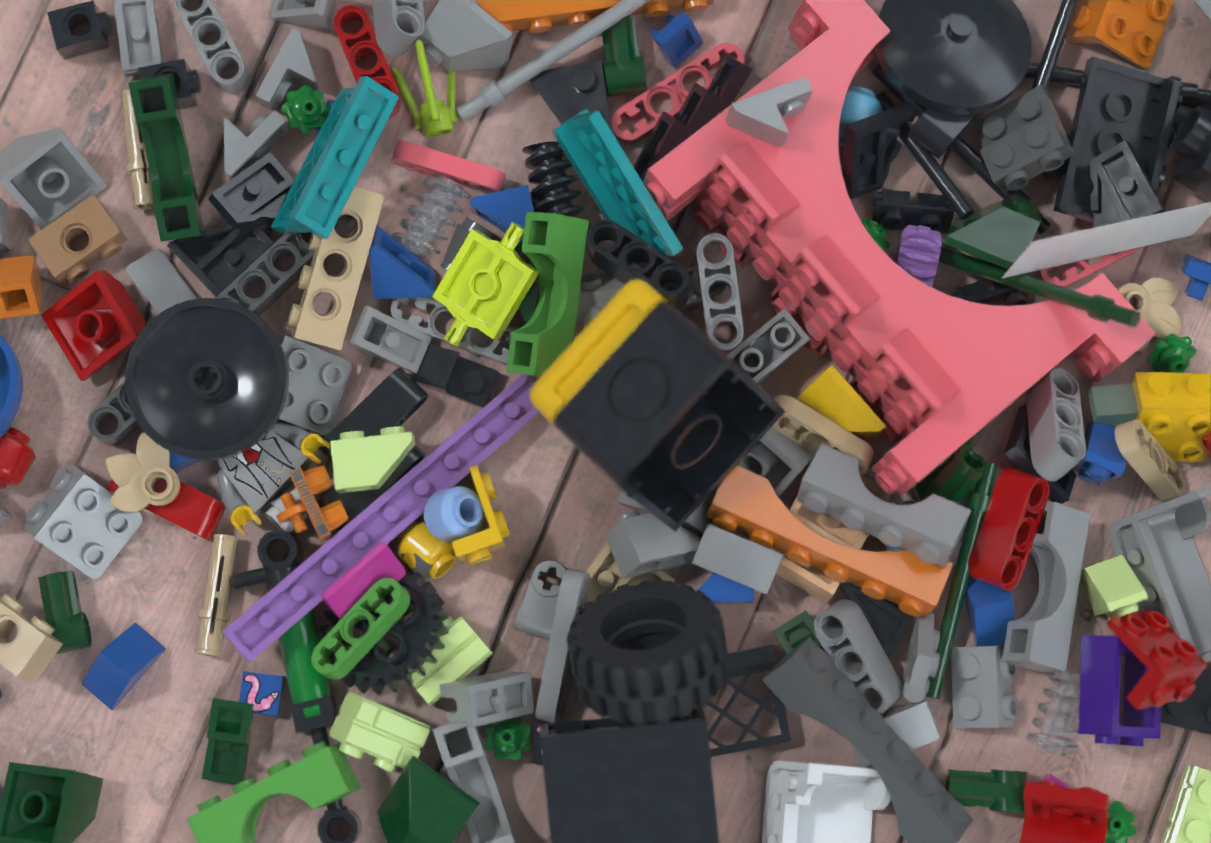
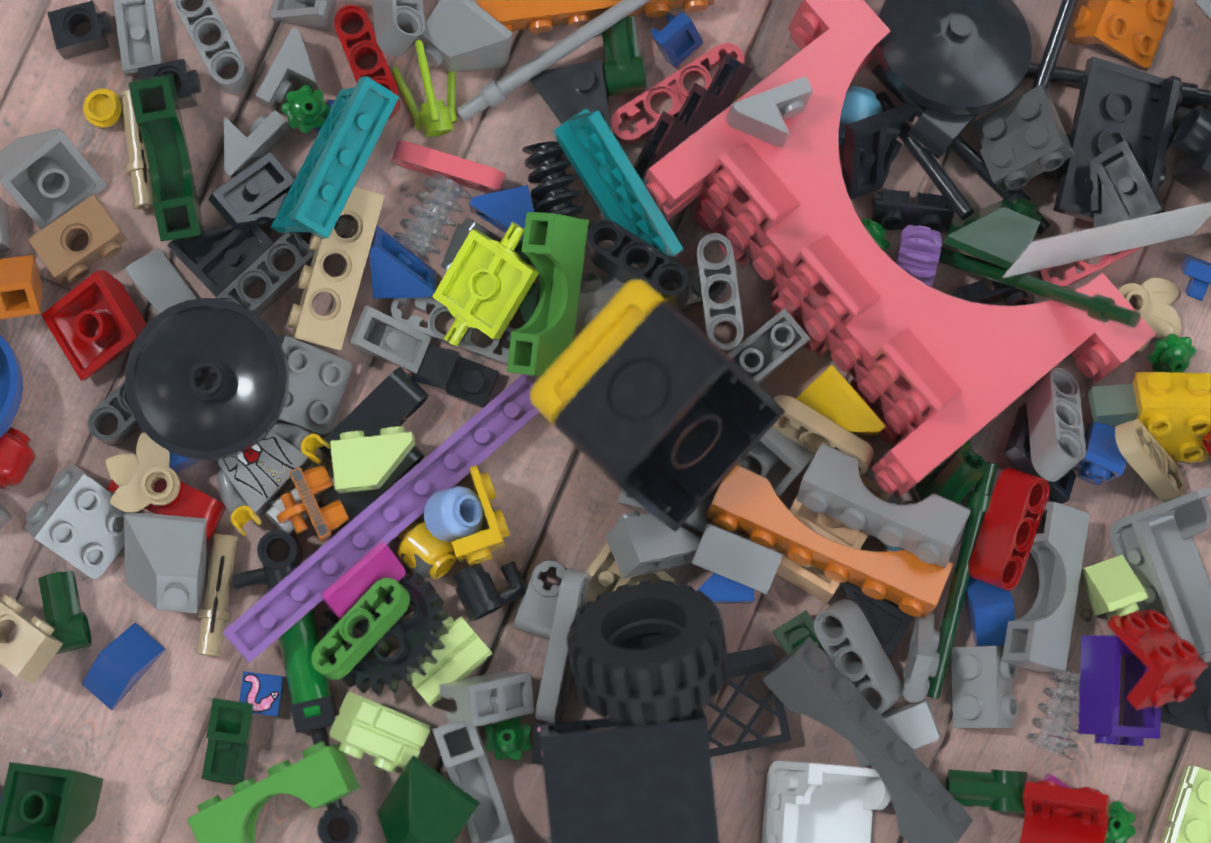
(102, 108): none -> yellow plate
(166, 559): none -> light grey slope
(480, 594): none -> black piece

